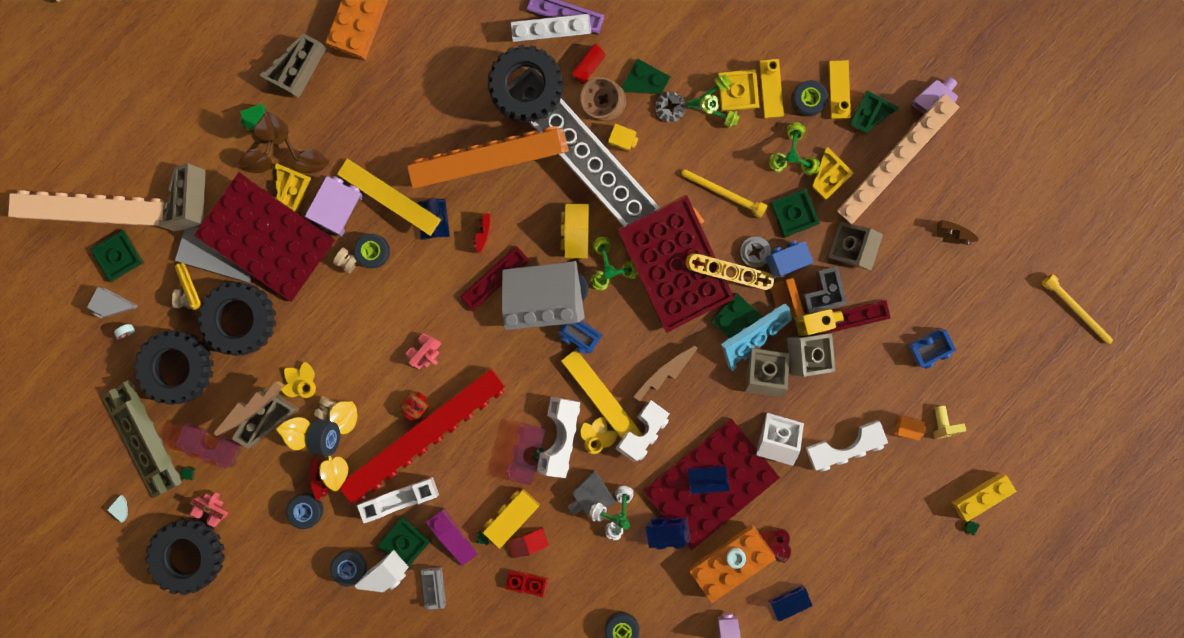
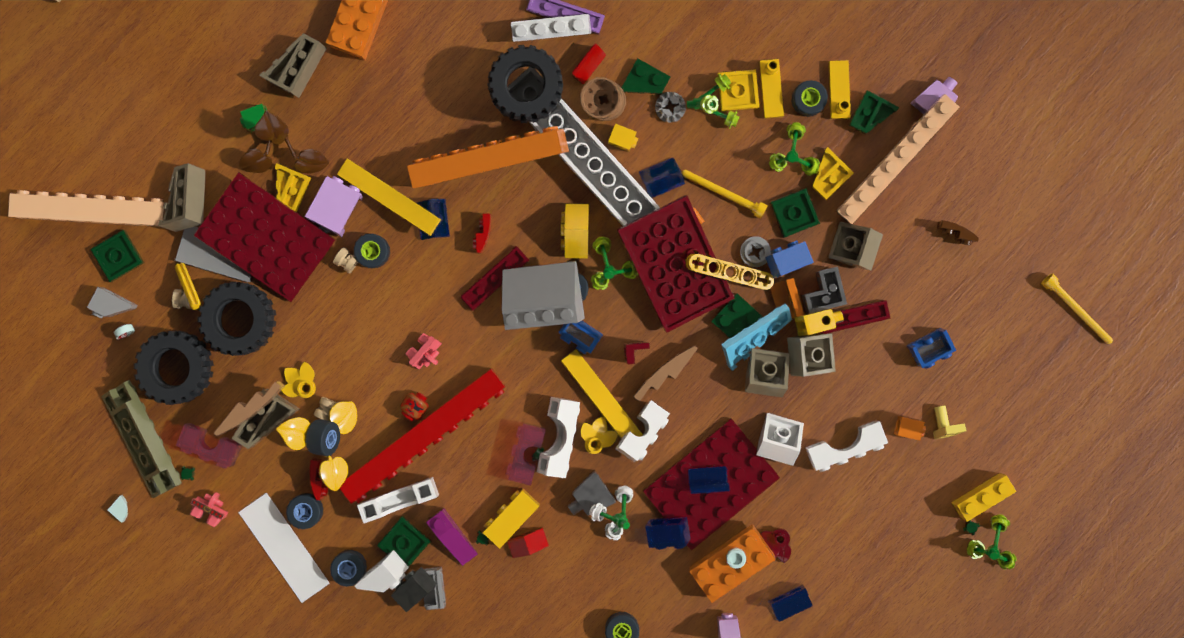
(165, 571): black tyre -> none
(284, 547): none -> white sticker
(415, 588): none -> pearl dark grey piece
(526, 583): red slope -> none
(629, 350): none -> dark red fence
(662, 177): none -> clear blue panel
(977, 549): none -> lime plant

